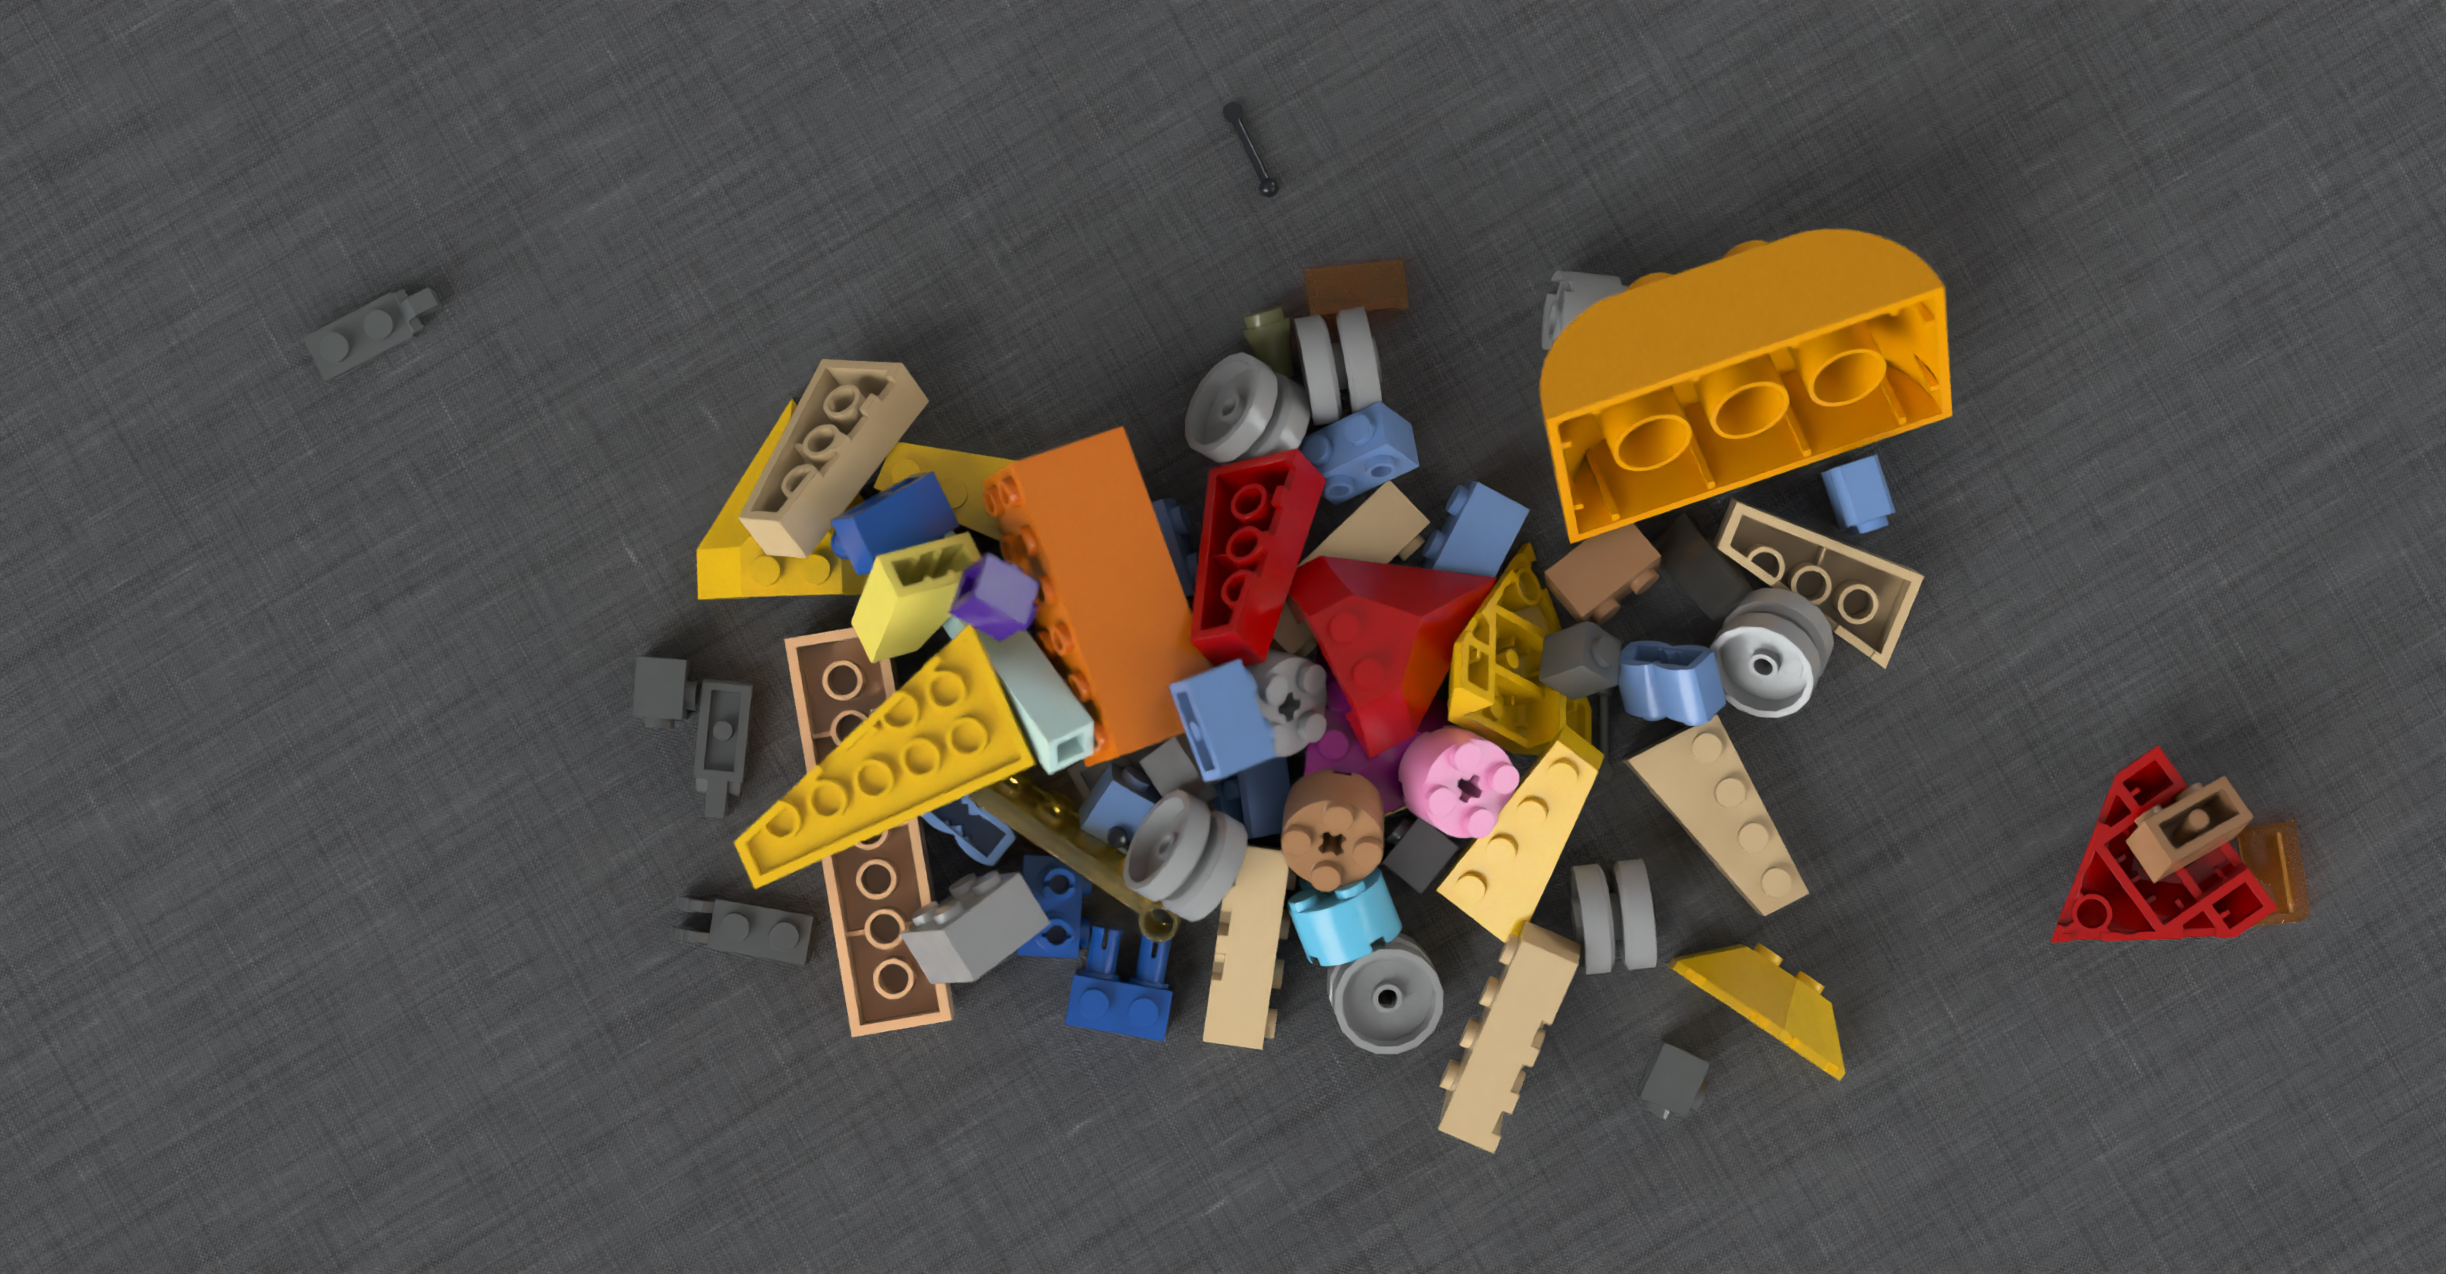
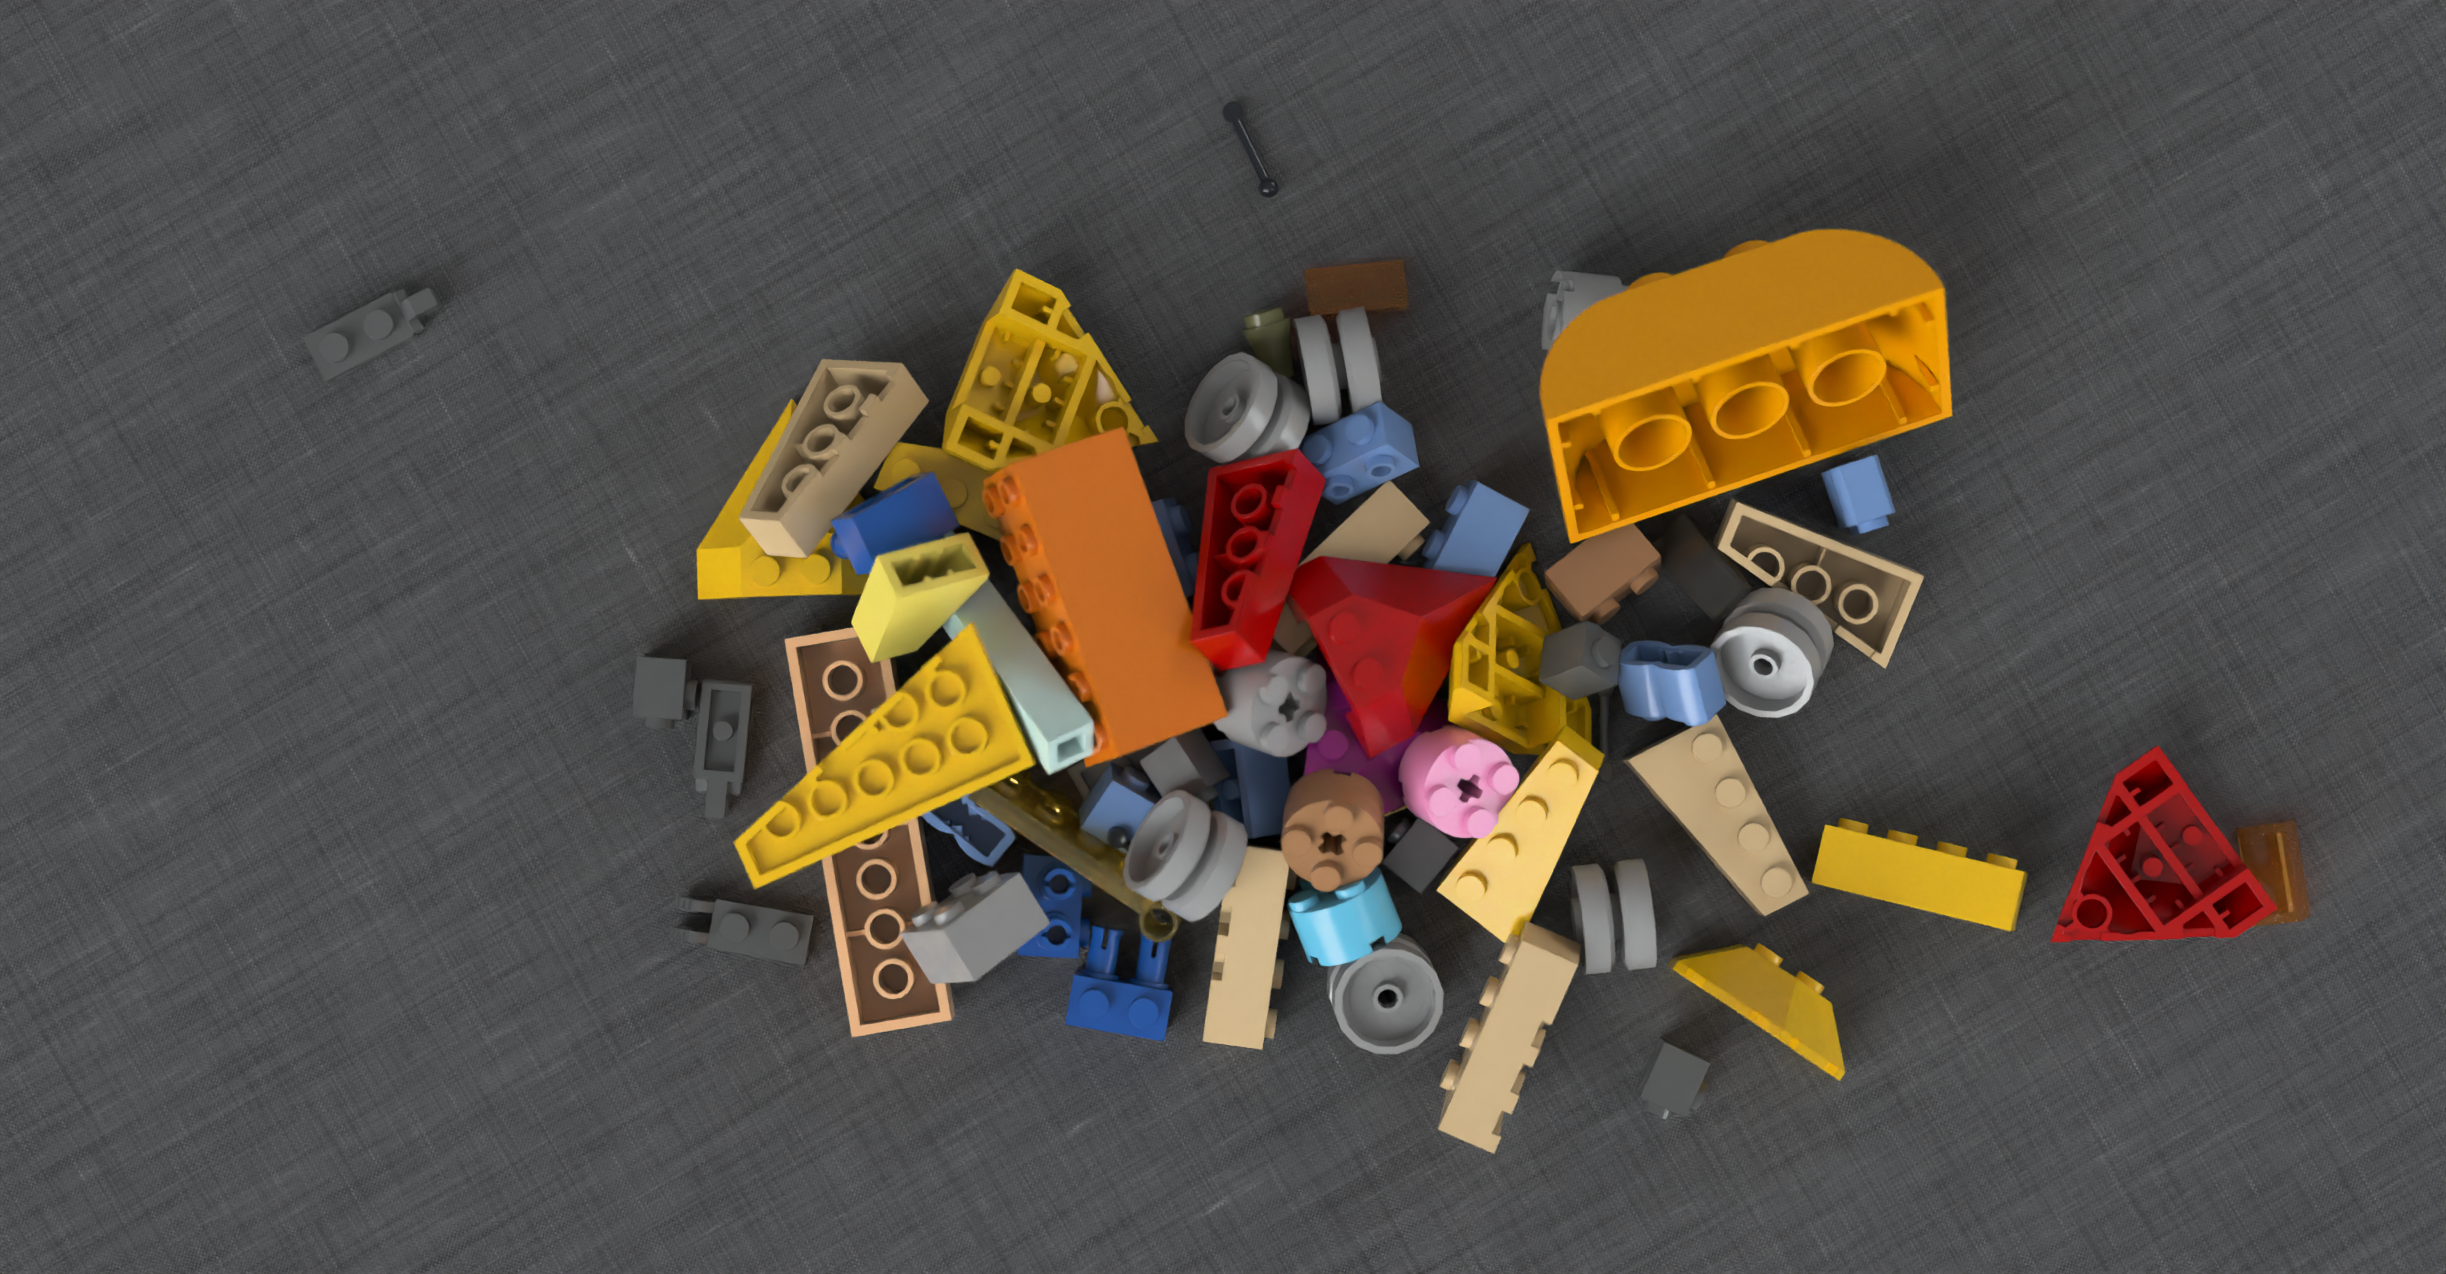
(995, 598): dark purple brick -> none
(1034, 383): none -> yellow wedge
(1223, 720): medium blue brick -> none
(1919, 876): none -> yellow wedge
(2189, 828): medium nougat brick -> none

